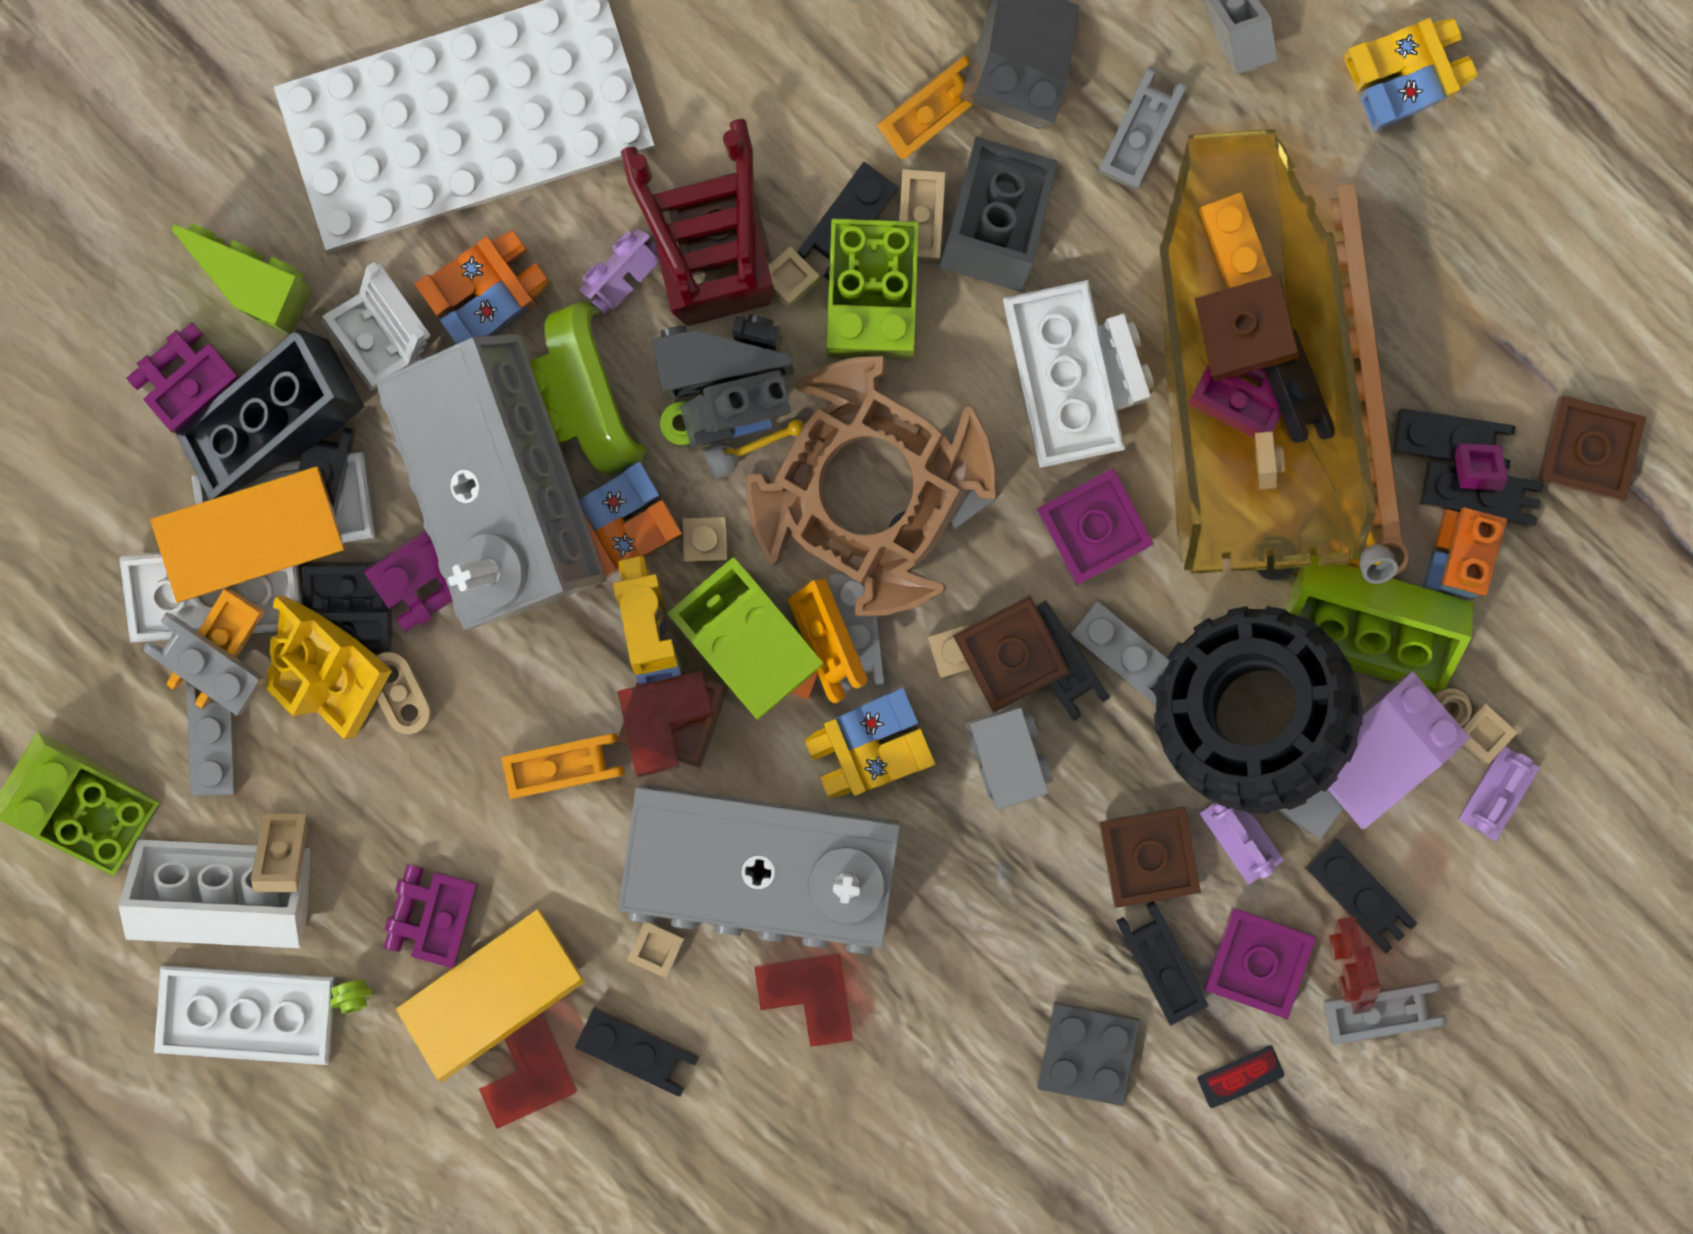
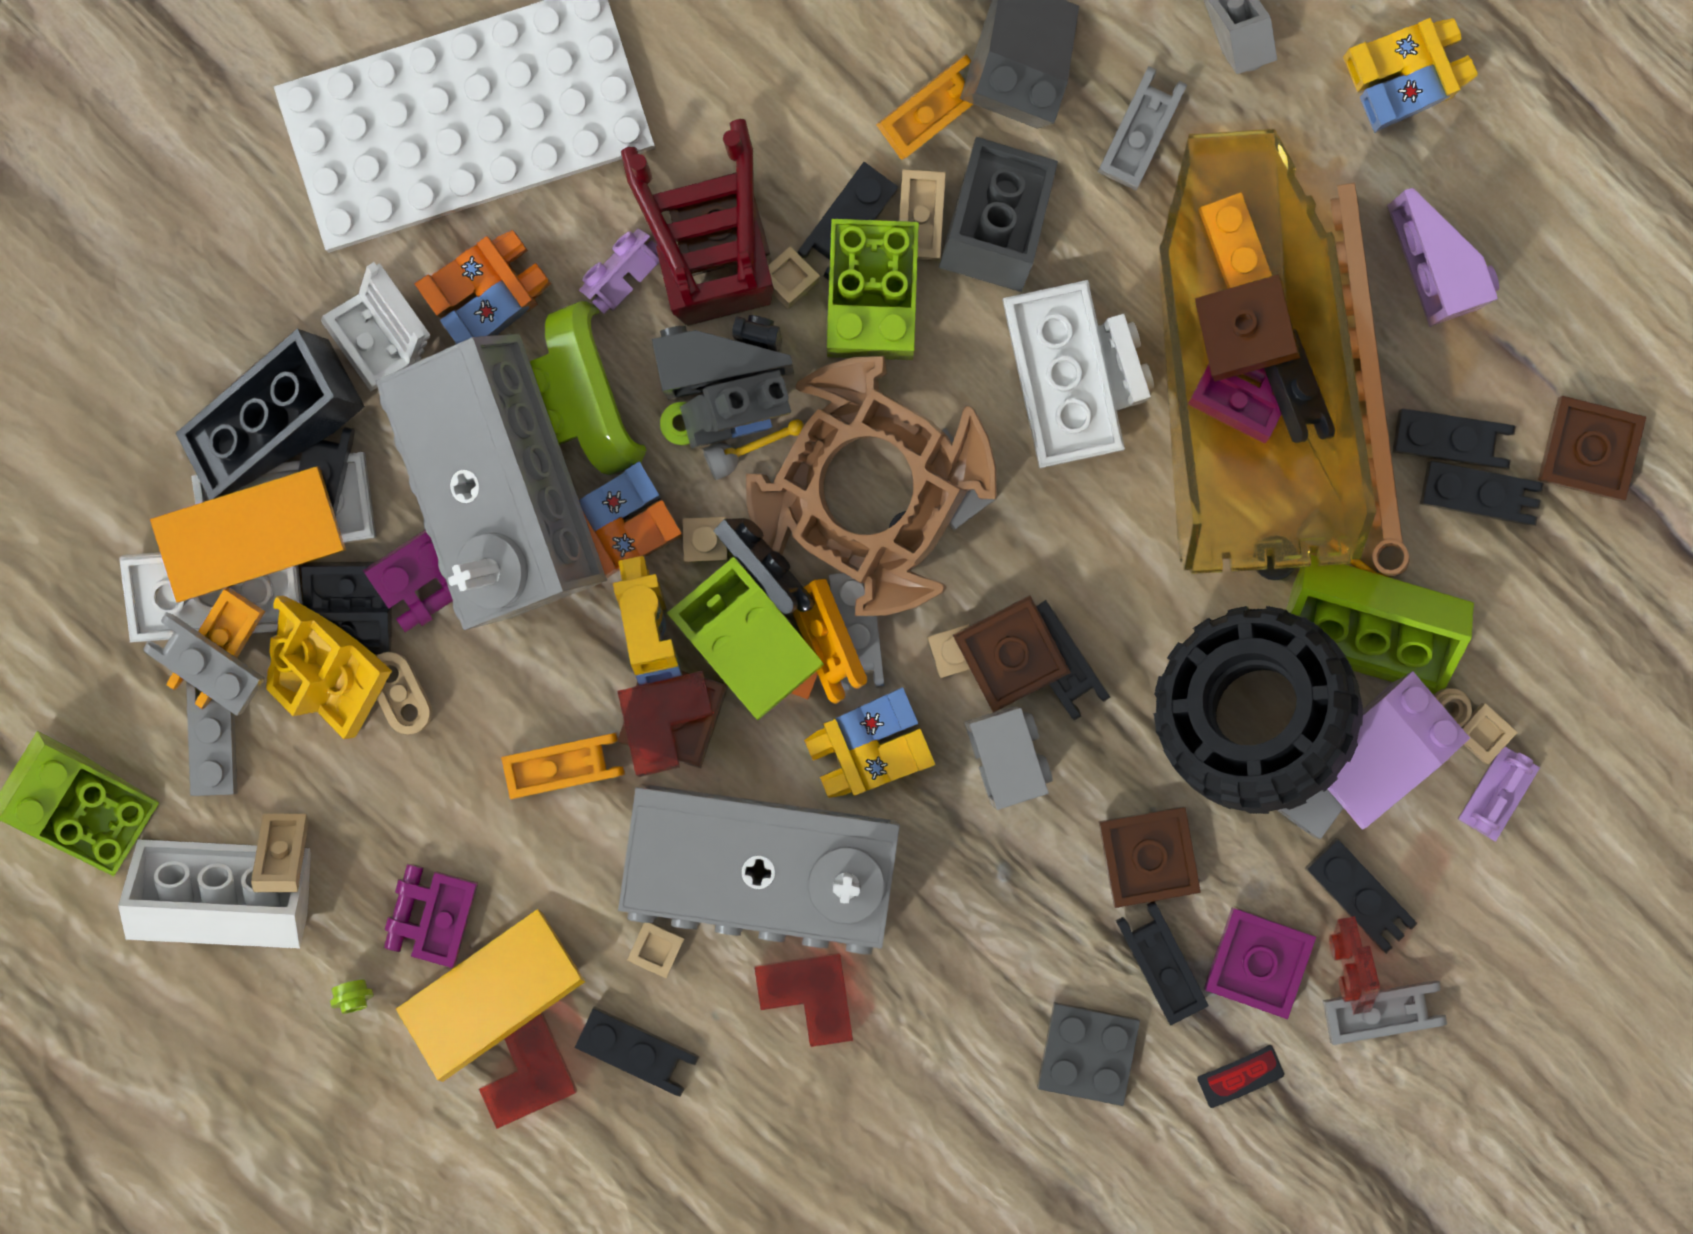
(188, 388): magenta plate -> none
(244, 1014): white tile -> none
(261, 290): lime slope -> none
(764, 565): none -> black hinge
(1094, 526): magenta plate -> none
(1121, 649): light grey hinge -> none
(1243, 841): lavender hinge -> none
(1268, 460): tan plate -> none
(1377, 562): light grey hinge -> none
(1443, 264): none -> lavender slope
(1473, 549): orange hips -> none
(1480, 466): magenta plate -> none

